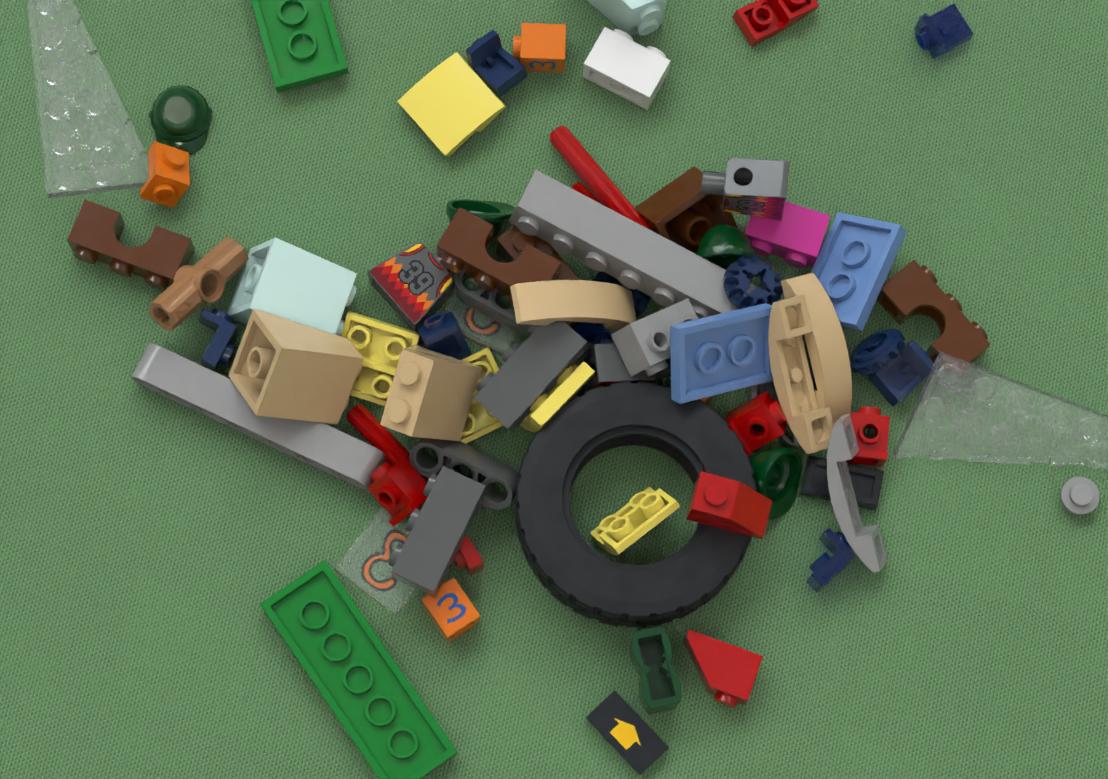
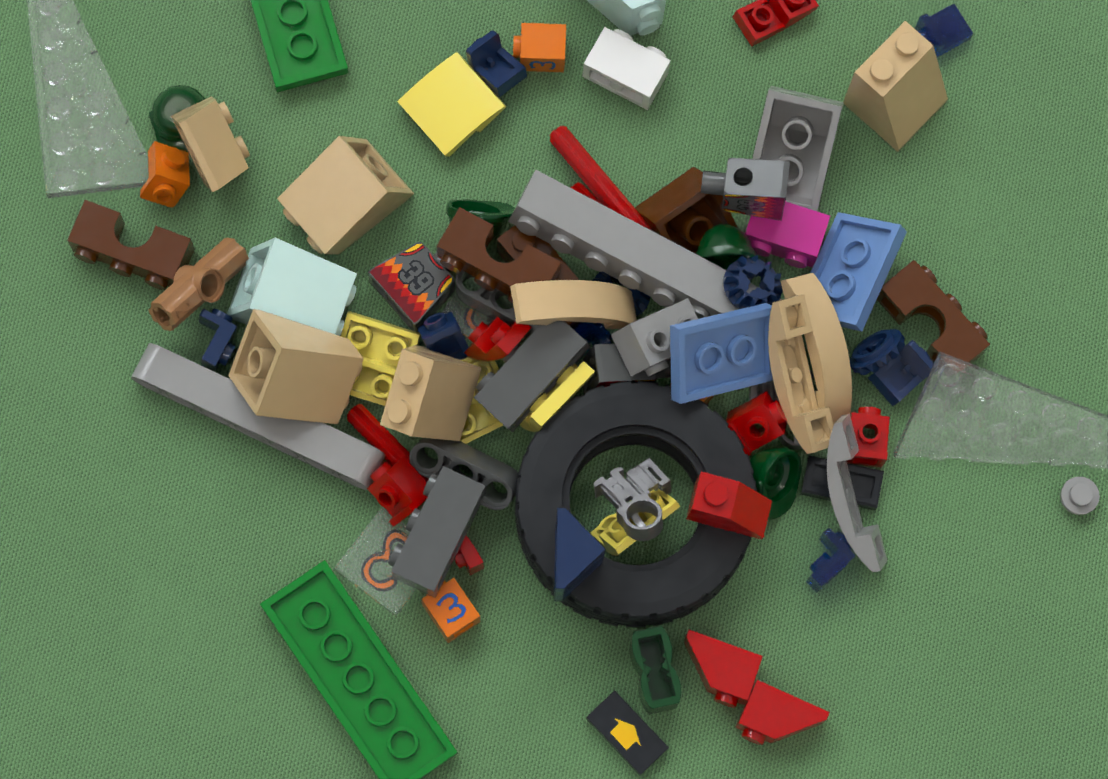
(211, 142): none -> tan slope
(343, 195): none -> tan slope
(495, 339): none -> red slope
(575, 554): none -> dark blue slope
(637, 488): none -> flat silver piece
(776, 715): none -> red slope
(800, 131): none -> light grey slope
(898, 87): none -> tan slope

